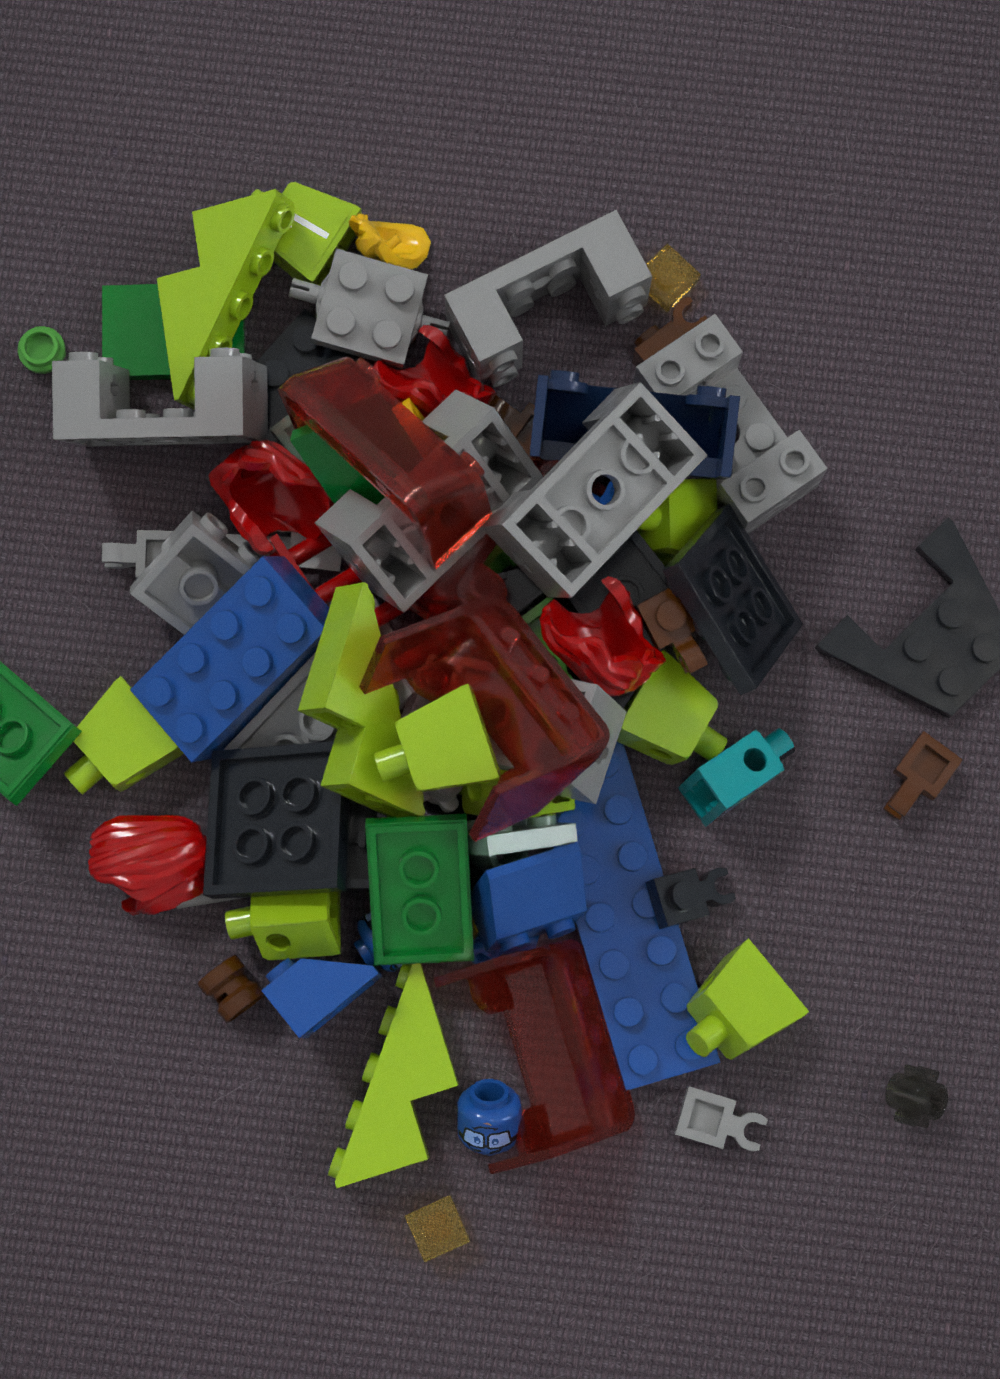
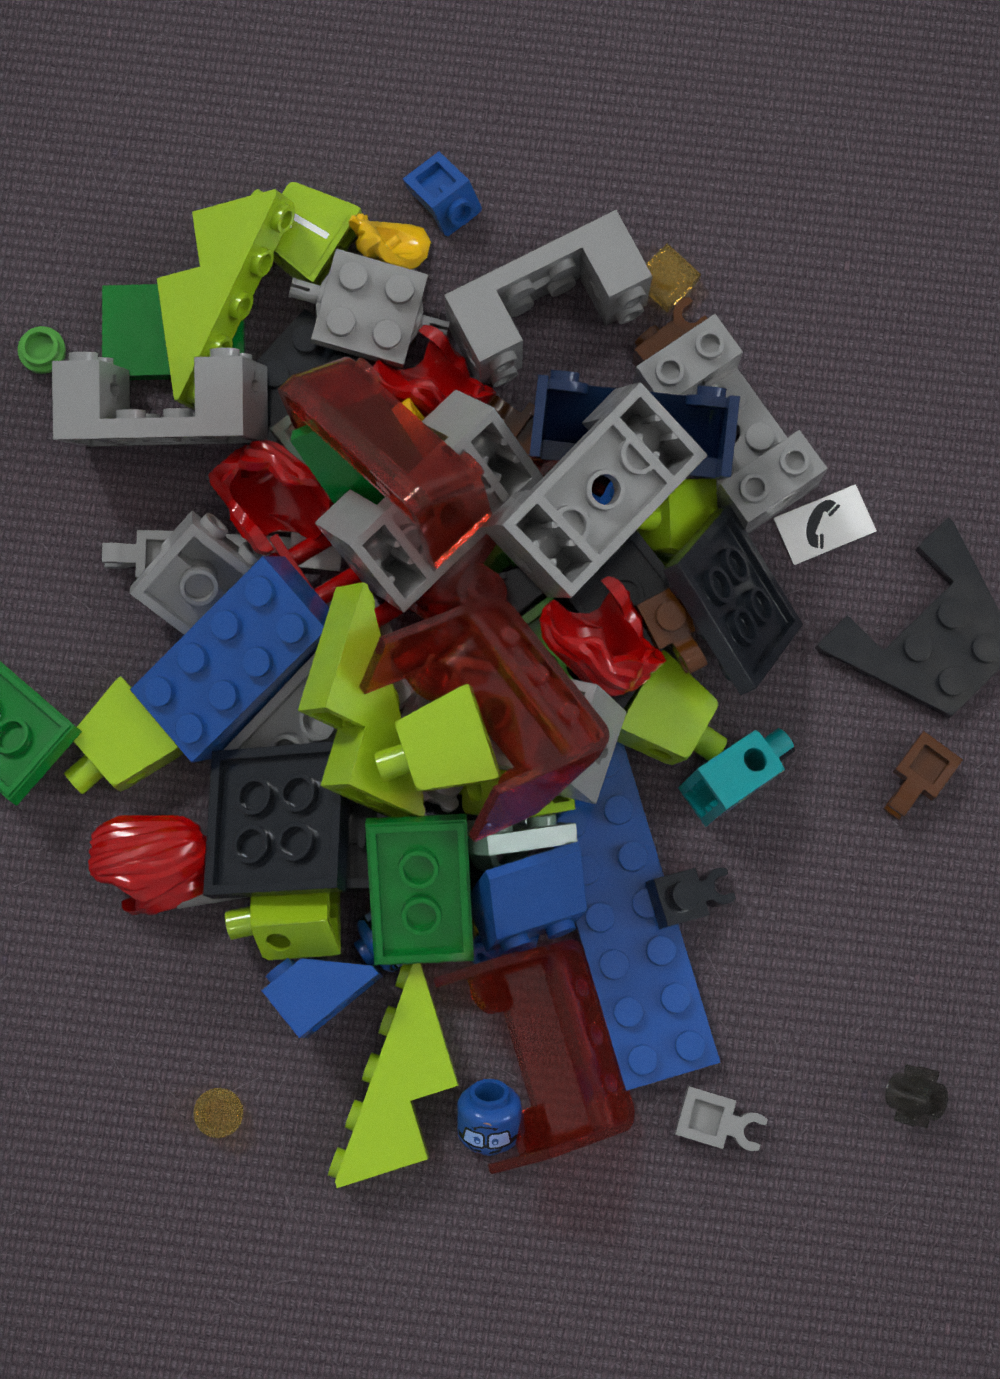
(218, 1112): none -> clear yellow plate
(231, 988): reddish brown wheel -> none
(437, 1228): clear yellow plate -> none
(444, 193): none -> blue bracket
(741, 1004): lime torso -> none
(824, 524): none -> white sticker

